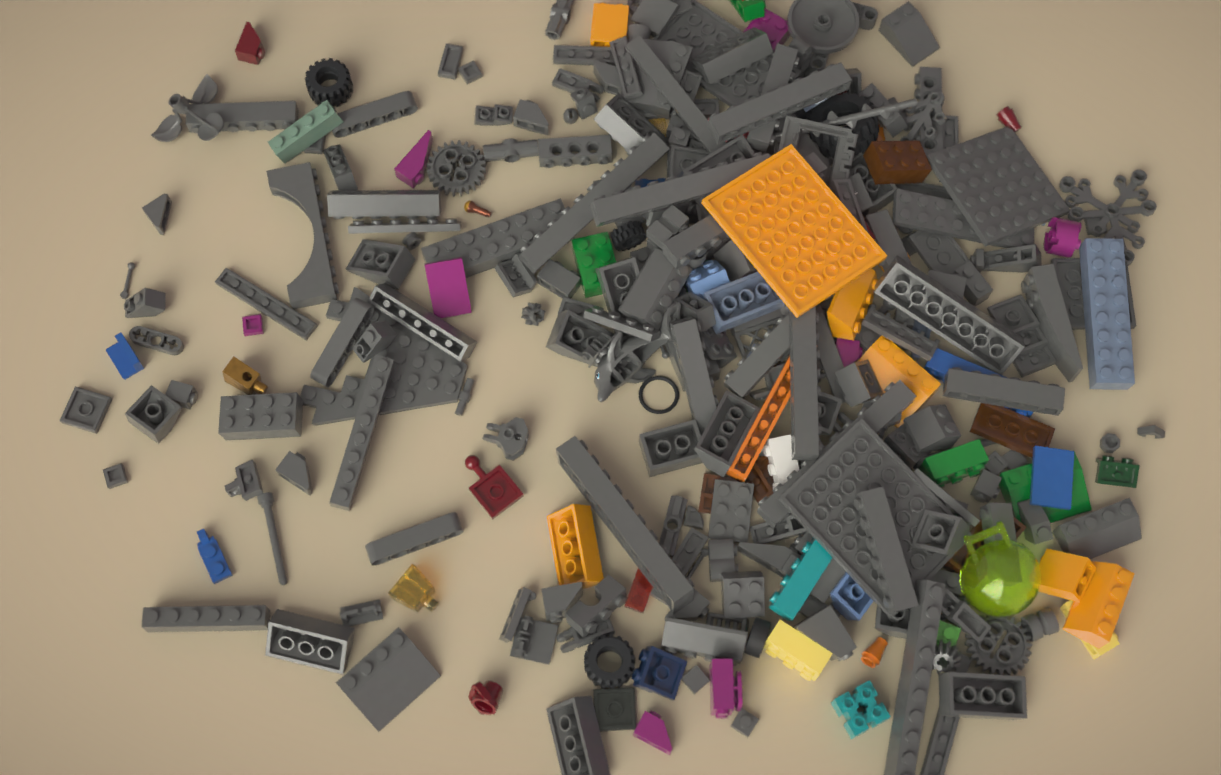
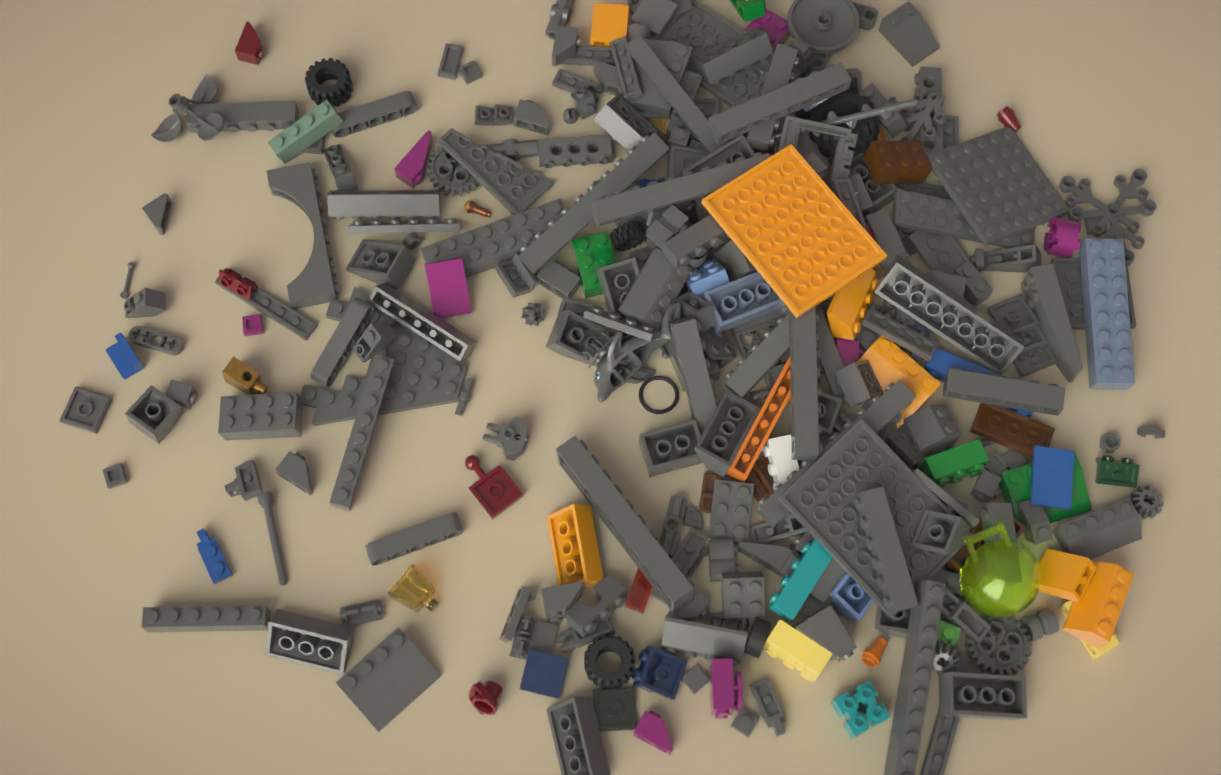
(230, 279): none -> dark red hinge
(501, 176): none -> dark grey wing
(544, 673): none -> dark blue tile
(564, 44): none -> dark grey slope
(769, 705): none -> dark grey hinge
(1144, 495): none -> dark grey gear

